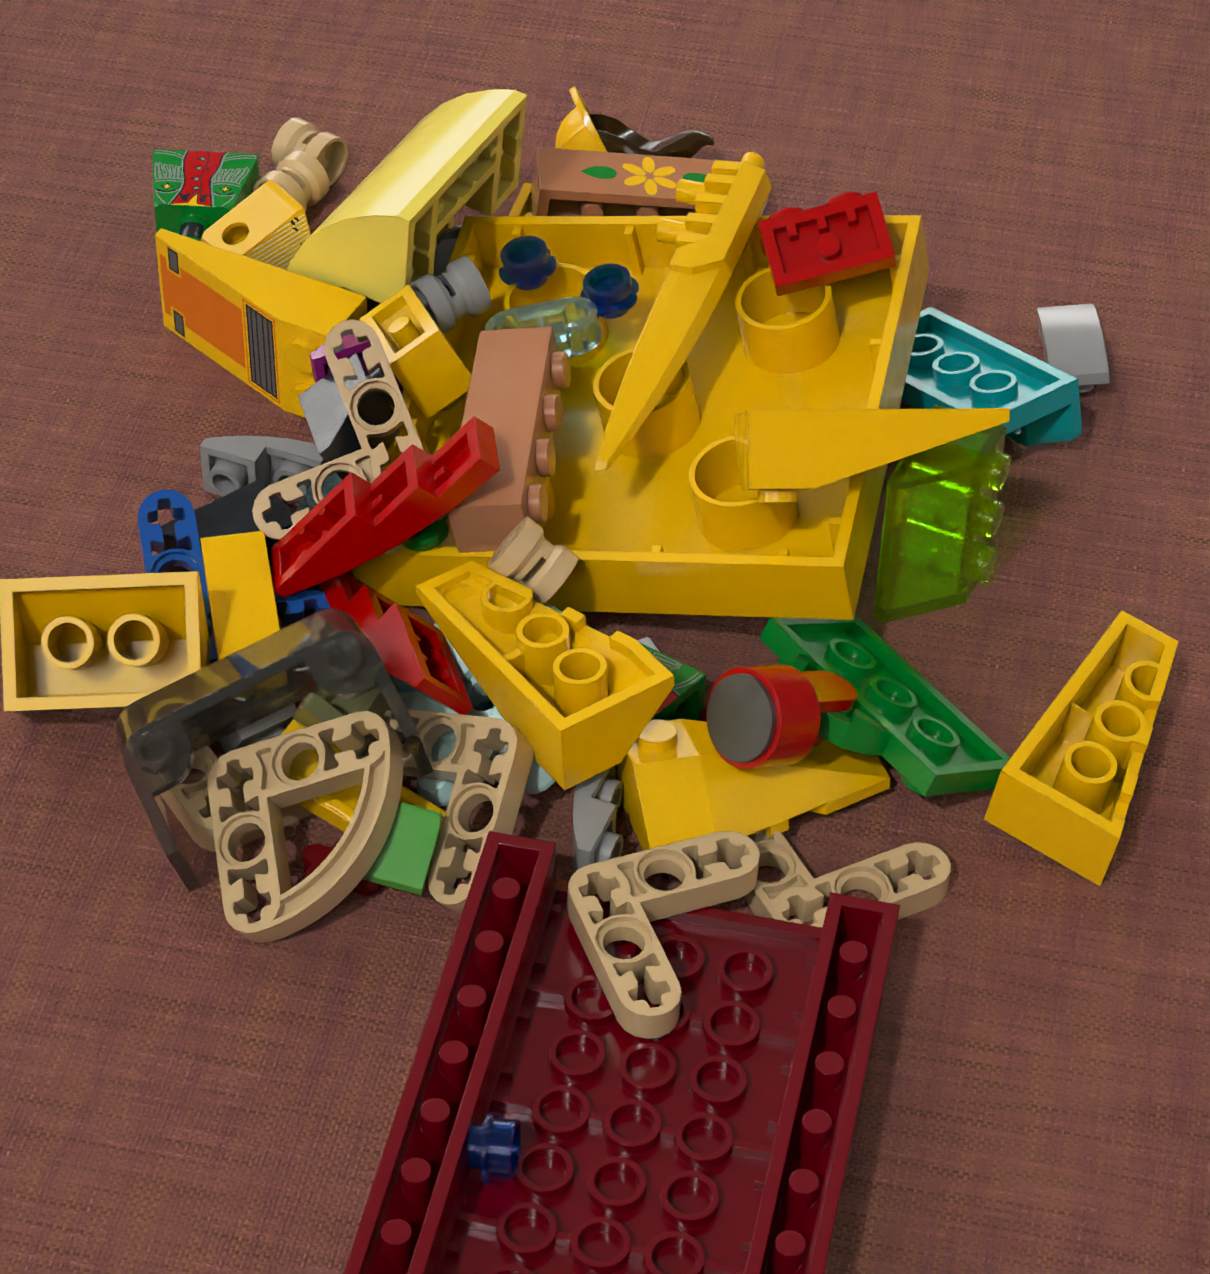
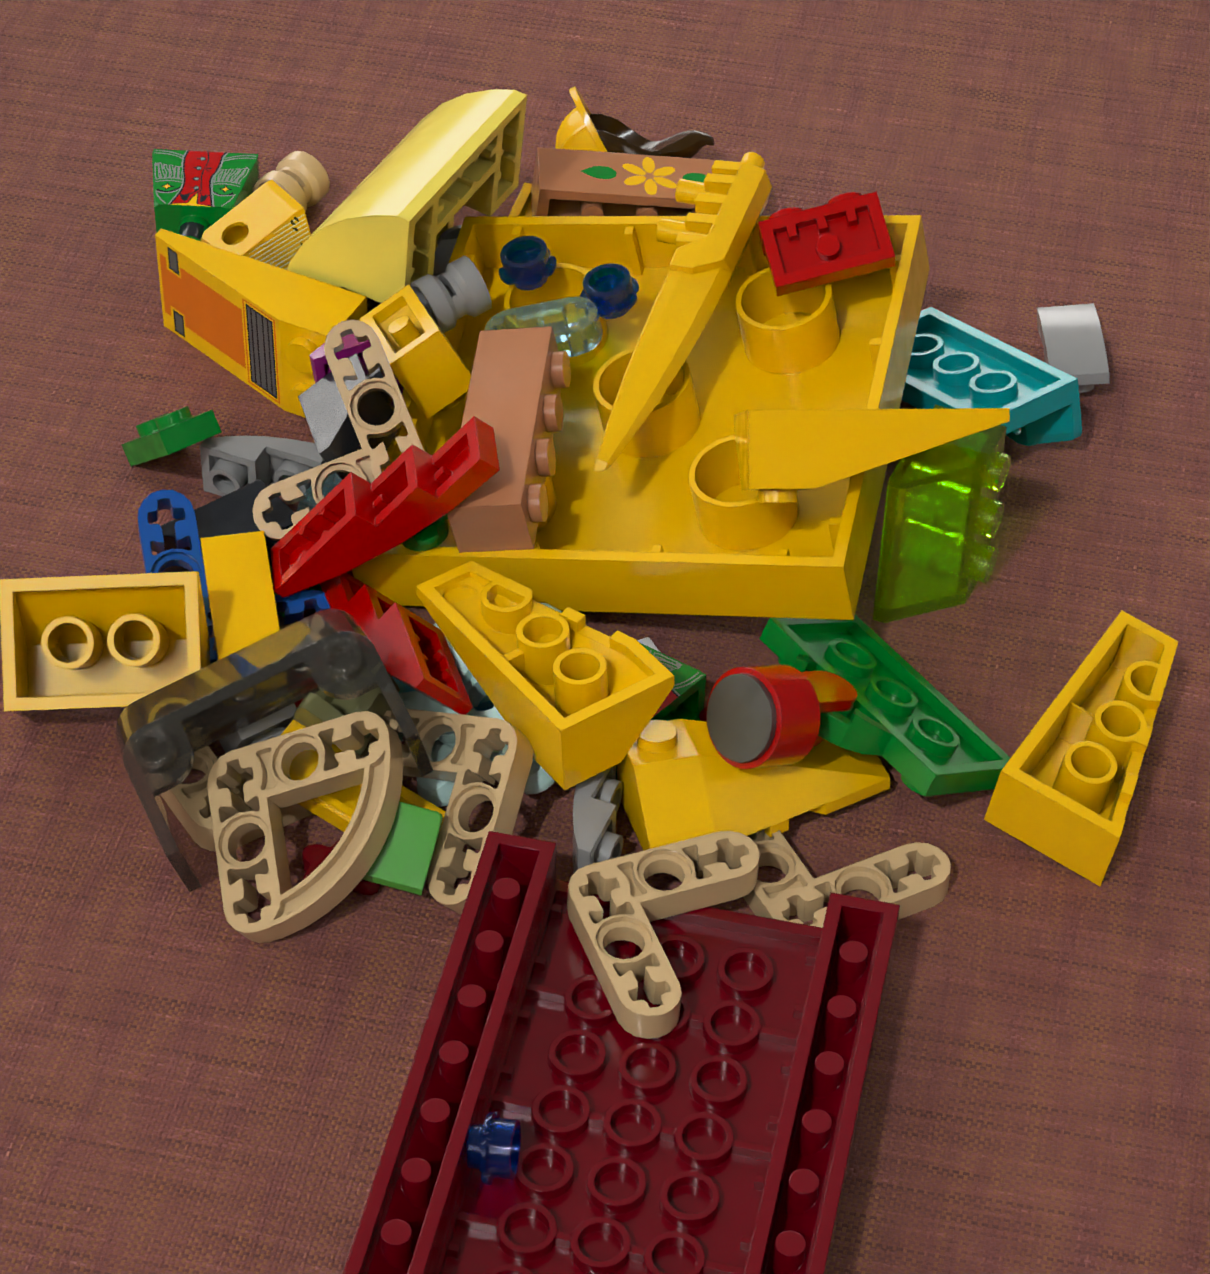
(170, 434): none -> green plate
(304, 136): tan wheel -> none
(533, 560): tan wheel -> none

